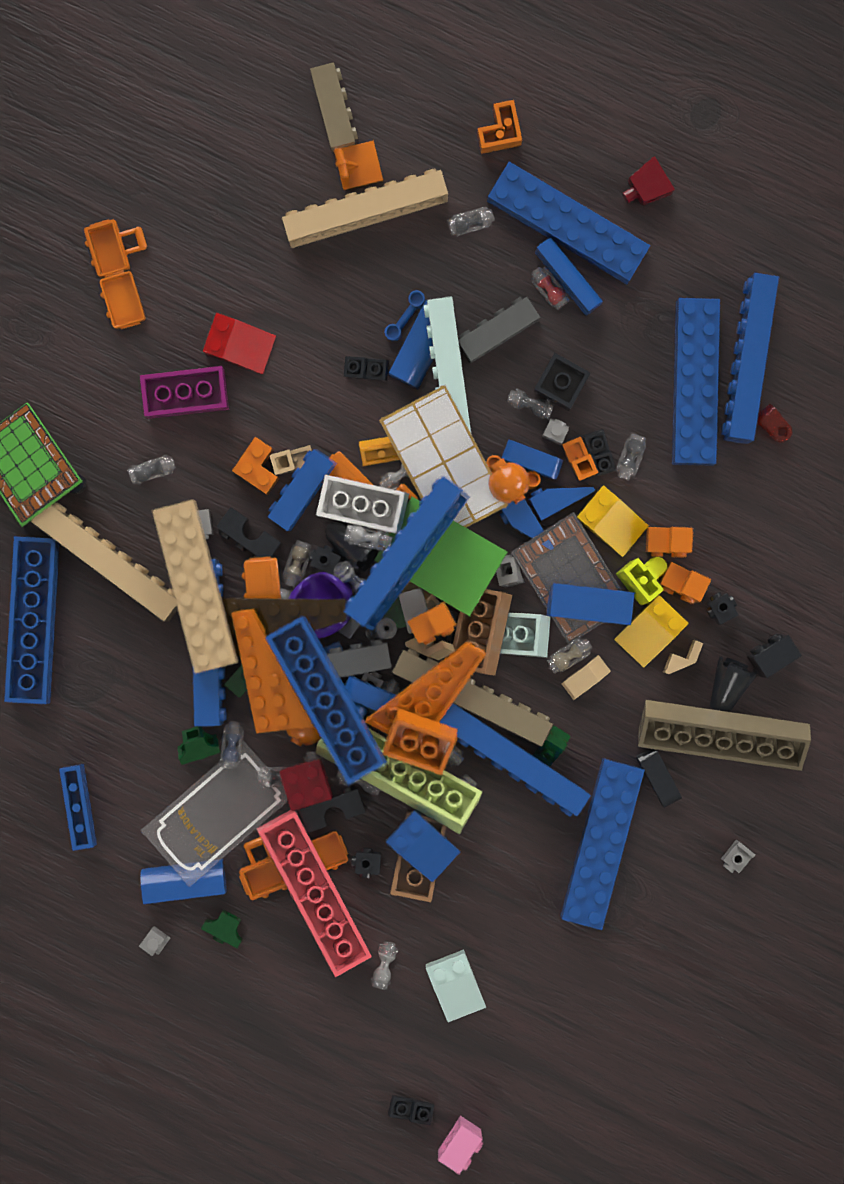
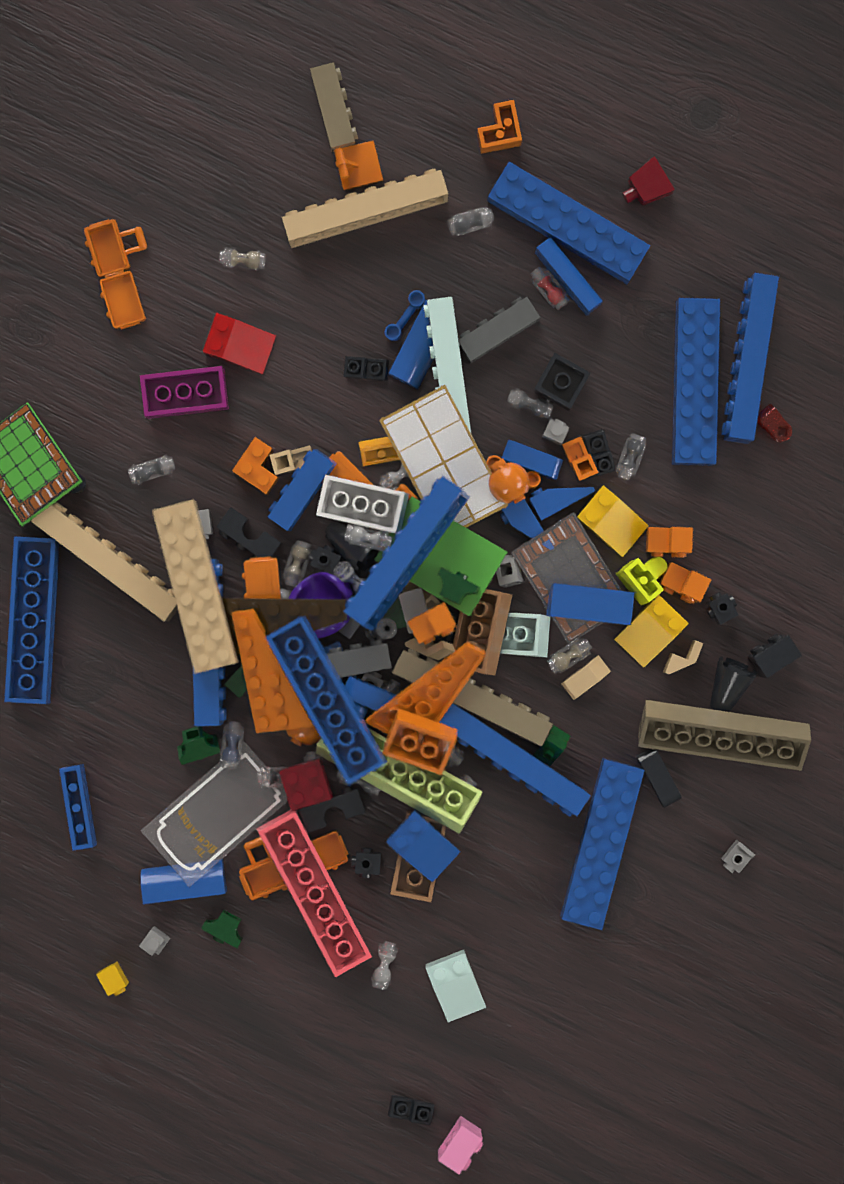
(113, 979): none -> yellow brick
(253, 259): none -> clear piece
(456, 586): none -> dark green brick

